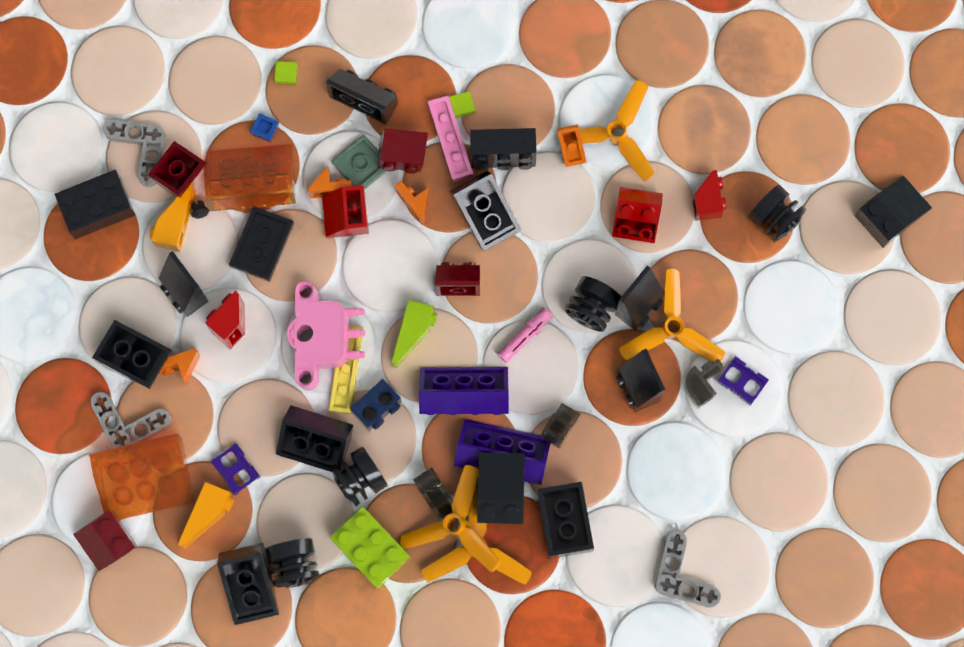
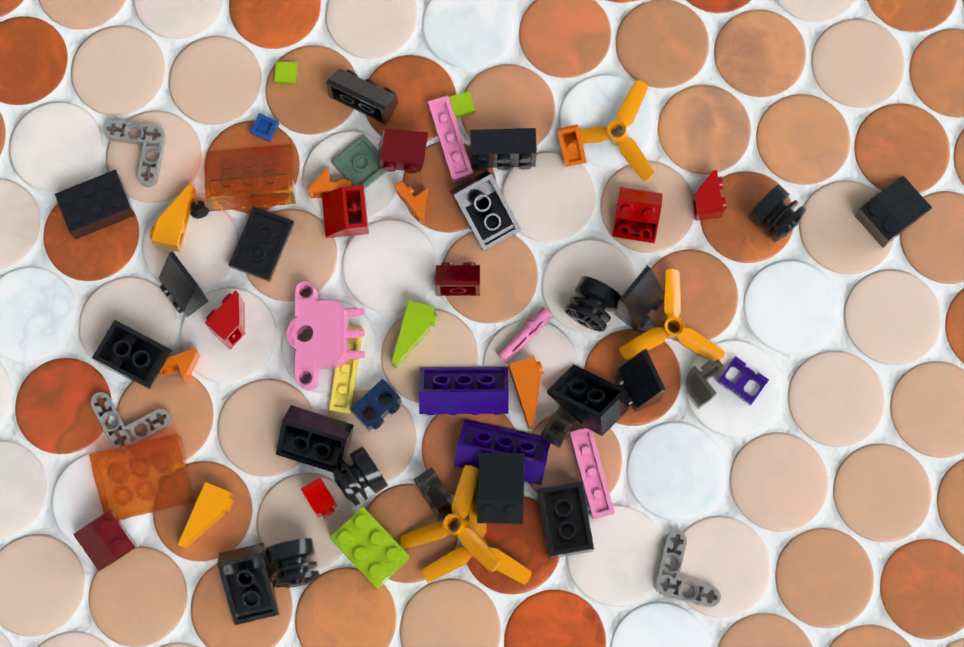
(176, 169): dark red slope -> none
(229, 473): dark purple piece -> none
(319, 498): none -> red slope
(527, 379): none -> orange slope
(590, 399): none -> black slope
(592, 473): none -> bright pink plate

